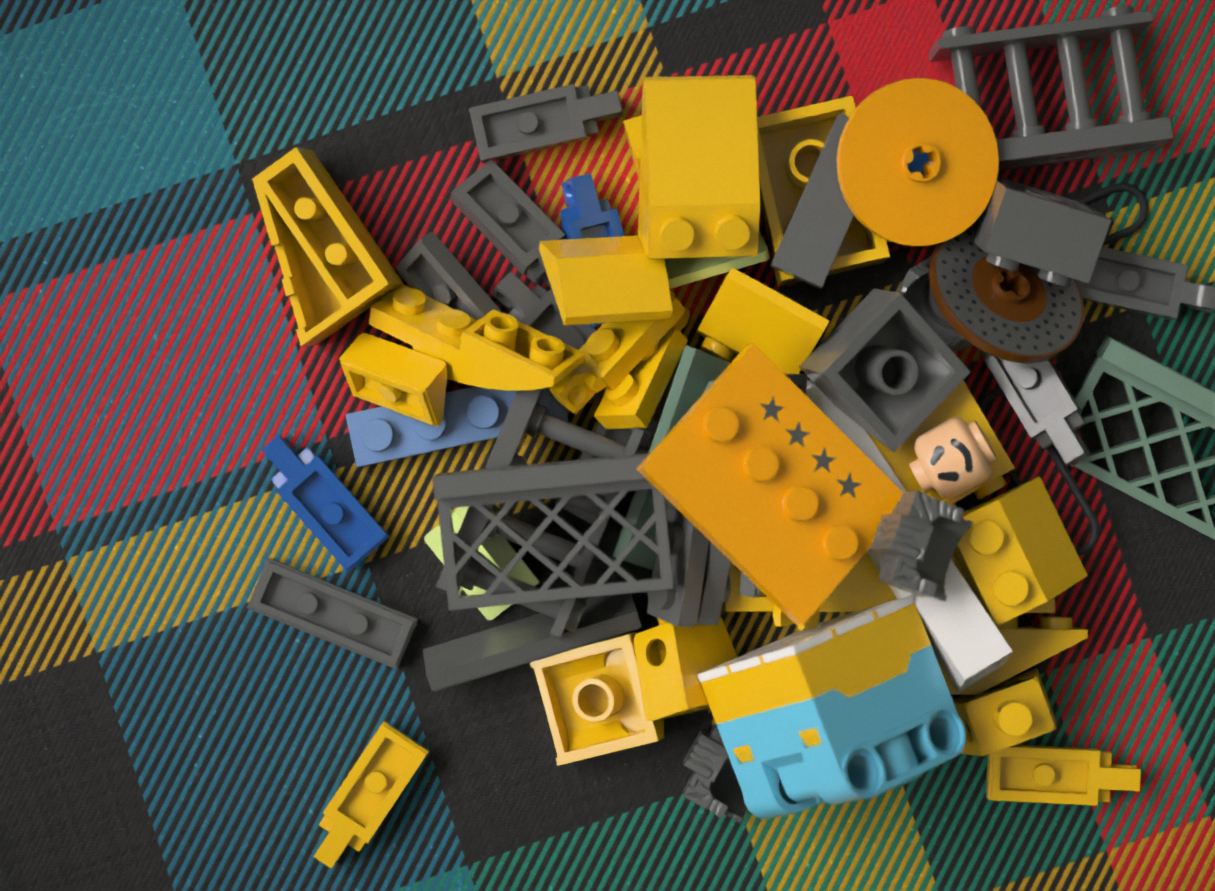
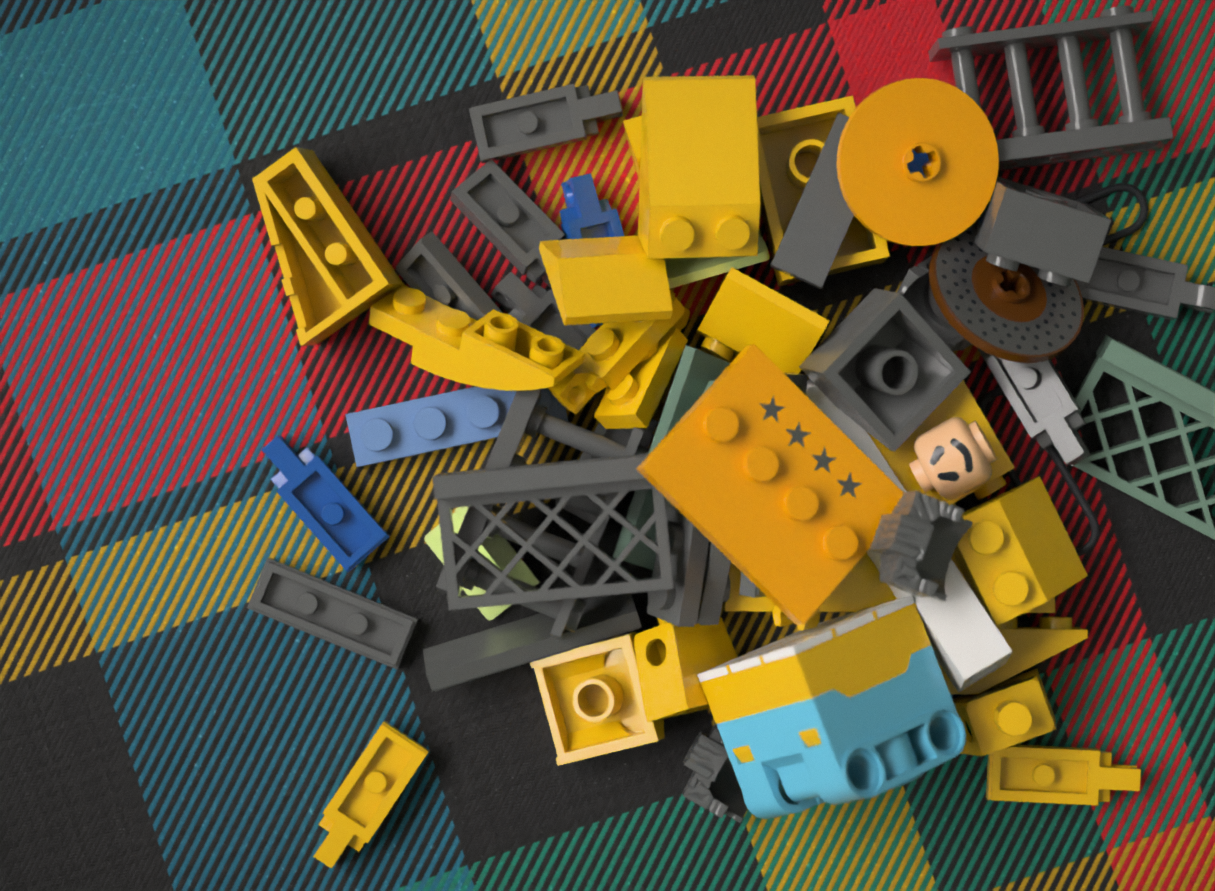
(396, 378): yellow slope -> none

